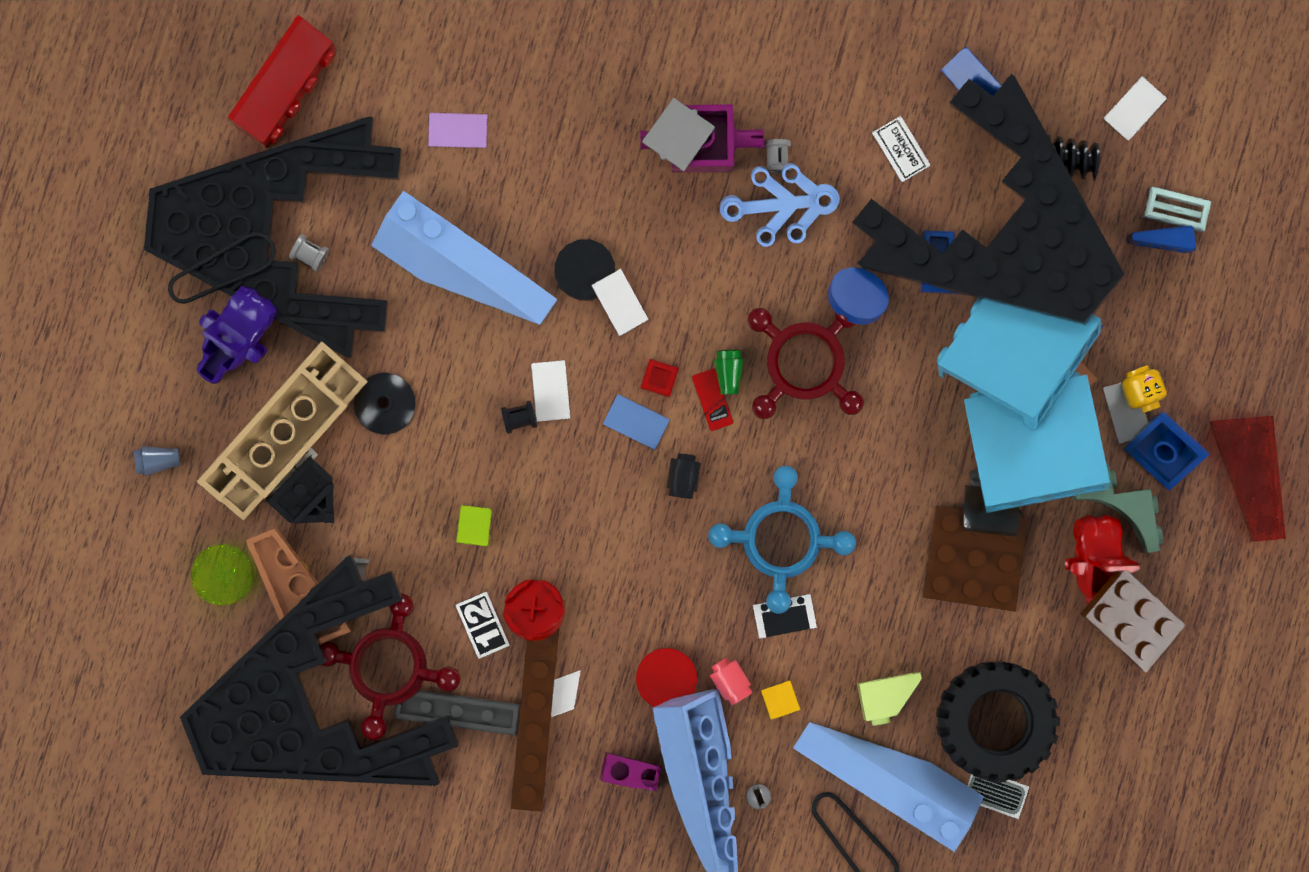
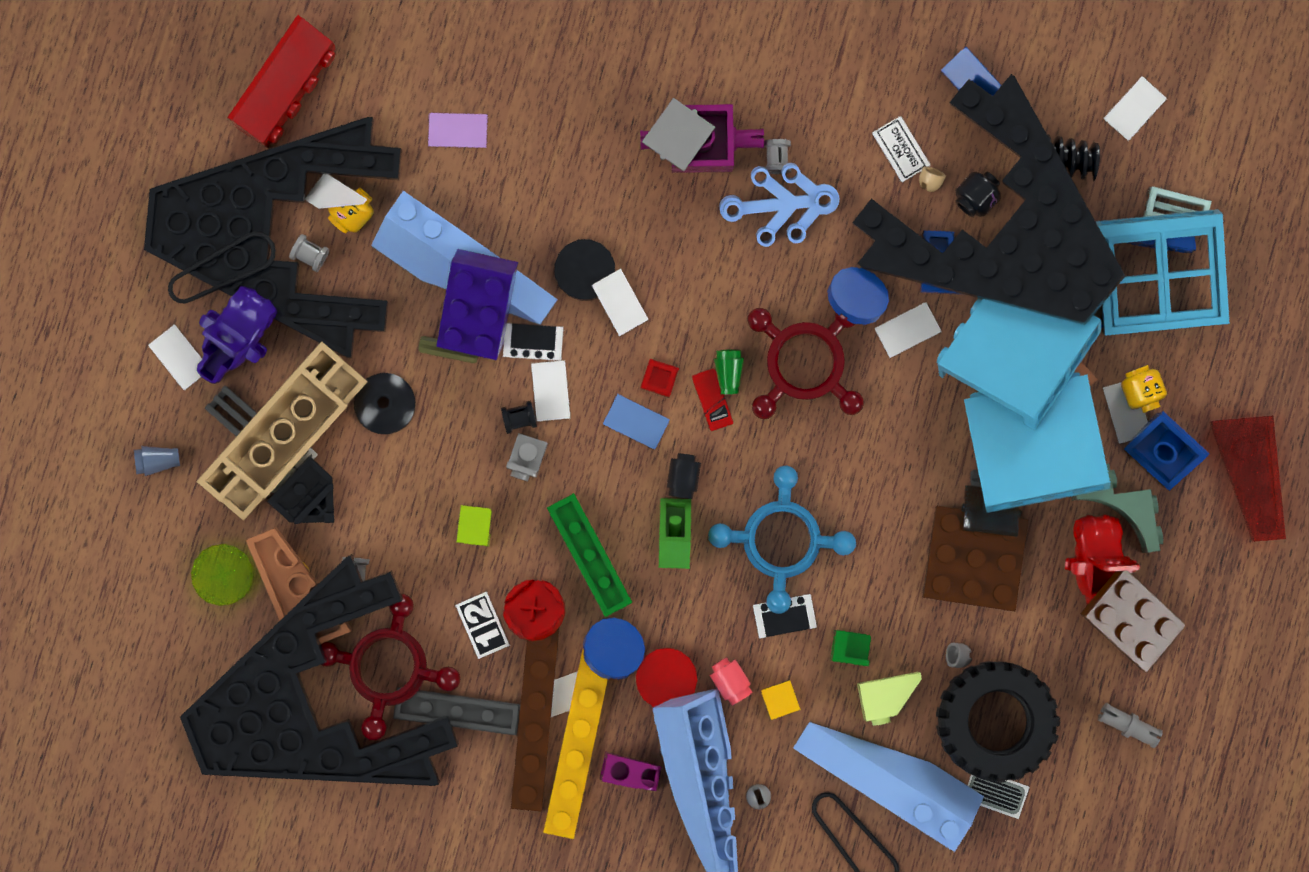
(177, 356): none -> white sticker
(218, 400): none -> dark grey tile
(332, 193): none -> white sticker
(352, 217): none -> yellow head
(428, 346): none -> olive axle
(477, 304): none -> dark purple brick
(526, 457): none -> light grey bracket
(533, 341): none -> black sticker
(576, 752): none -> yellow plate
(589, 555): none -> green plate
(613, 648): none -> blue tile
(675, 533): none -> bright green slope
(850, 648): none -> green panel
(908, 330): none -> white sticker
(931, 178): none -> tan hinge
(958, 655): none -> light grey hinge
(978, 194): none -> black head
(1130, 725): none -> light grey pin
(1159, 229): none -> medium azure window

